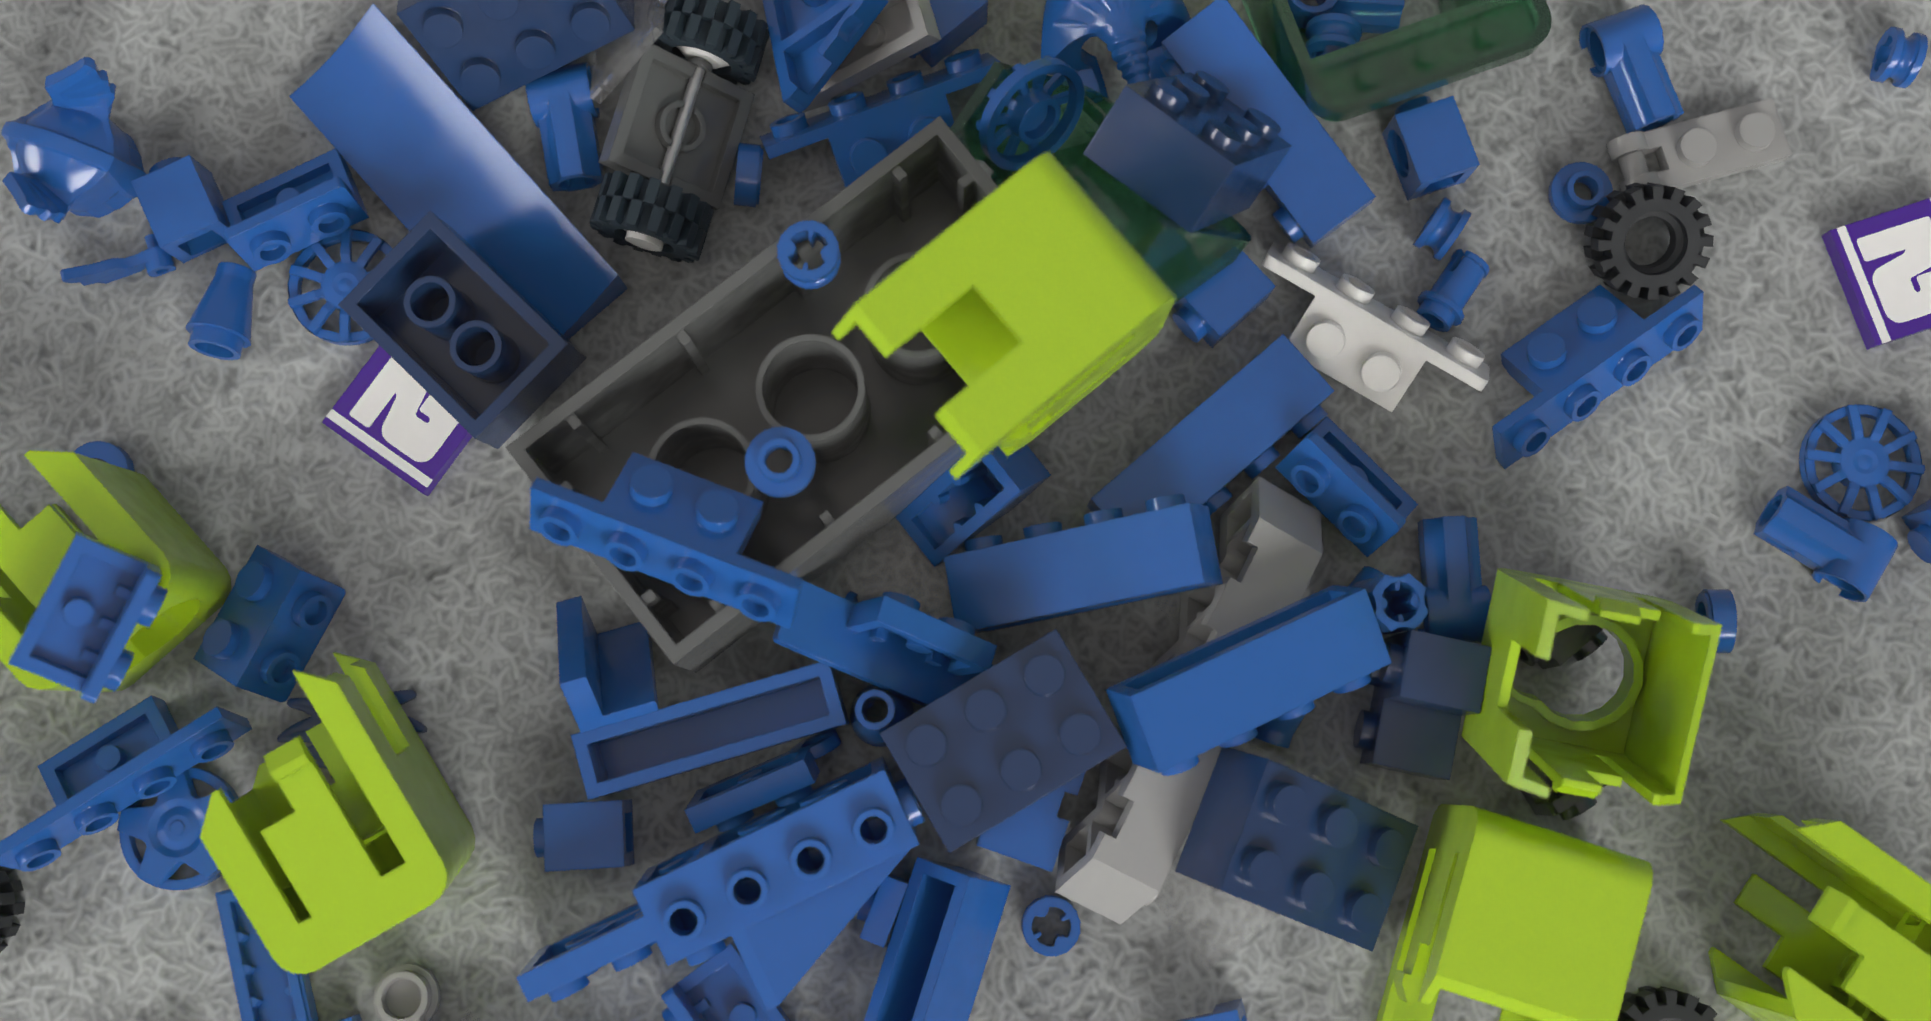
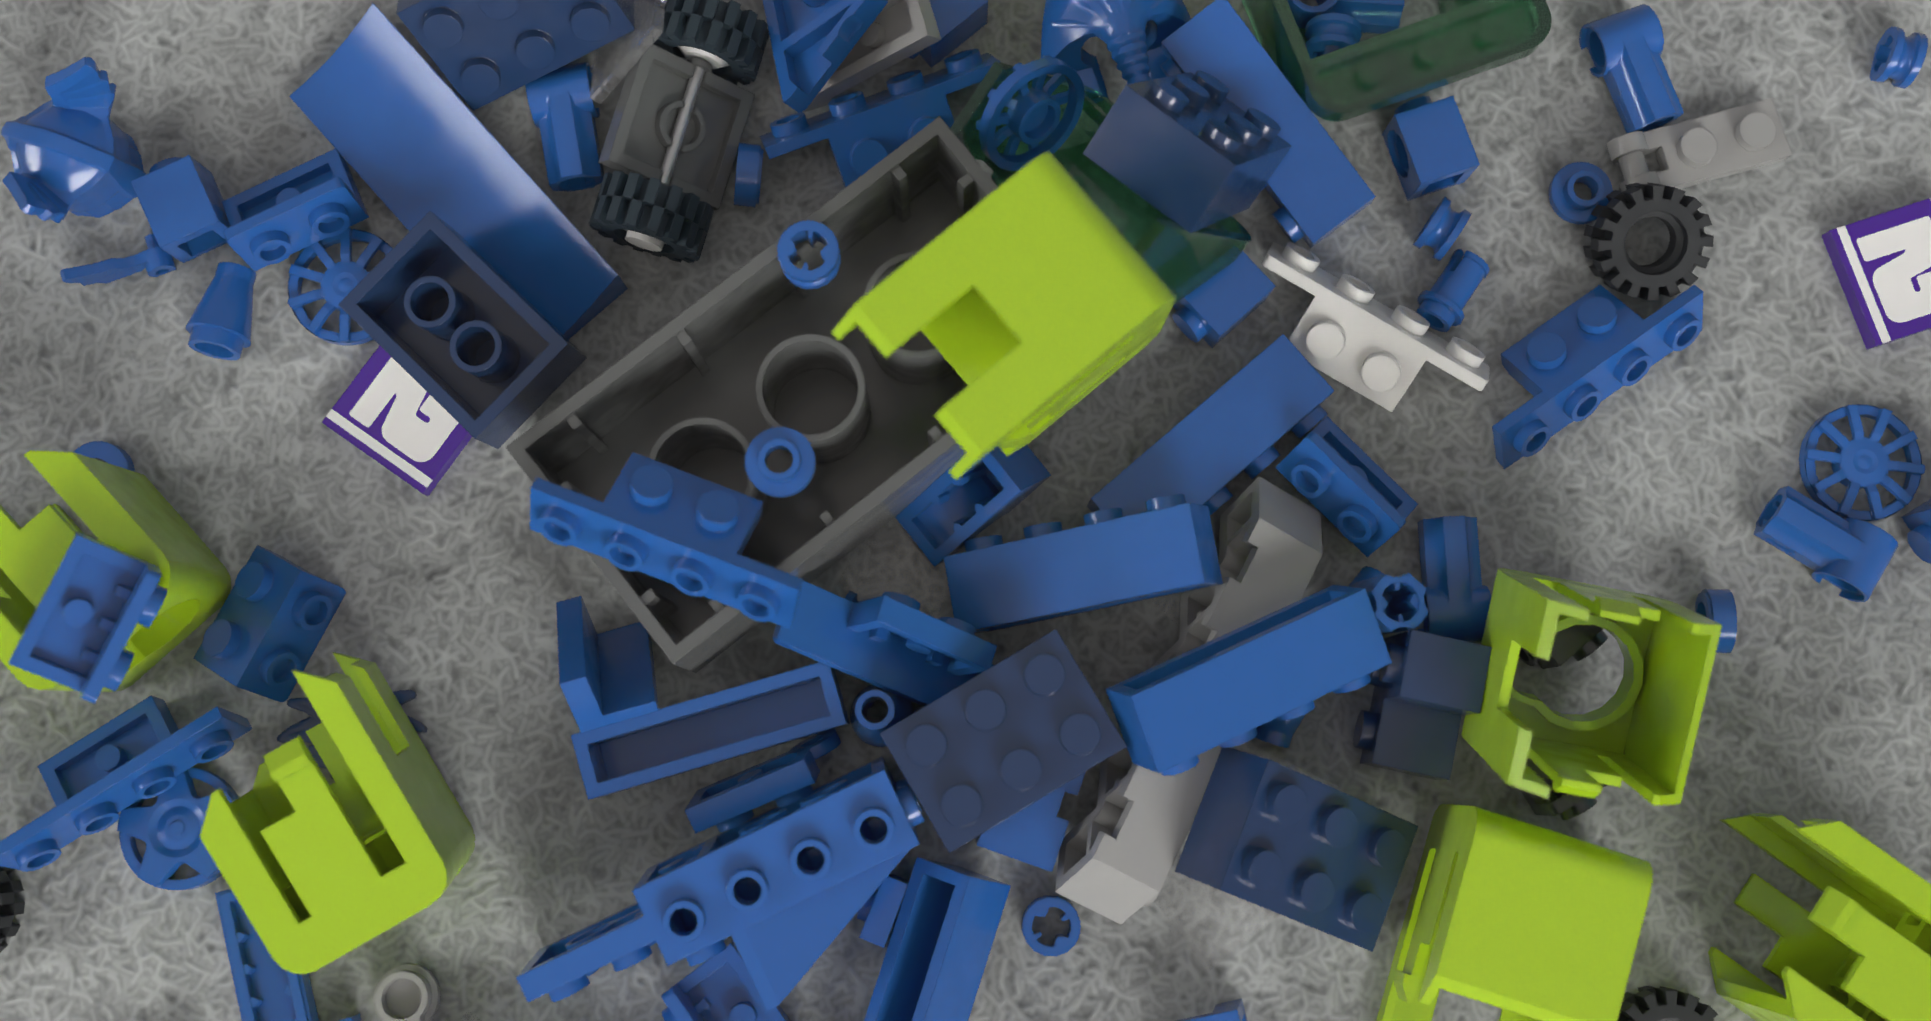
(585, 835): blue brick -> none

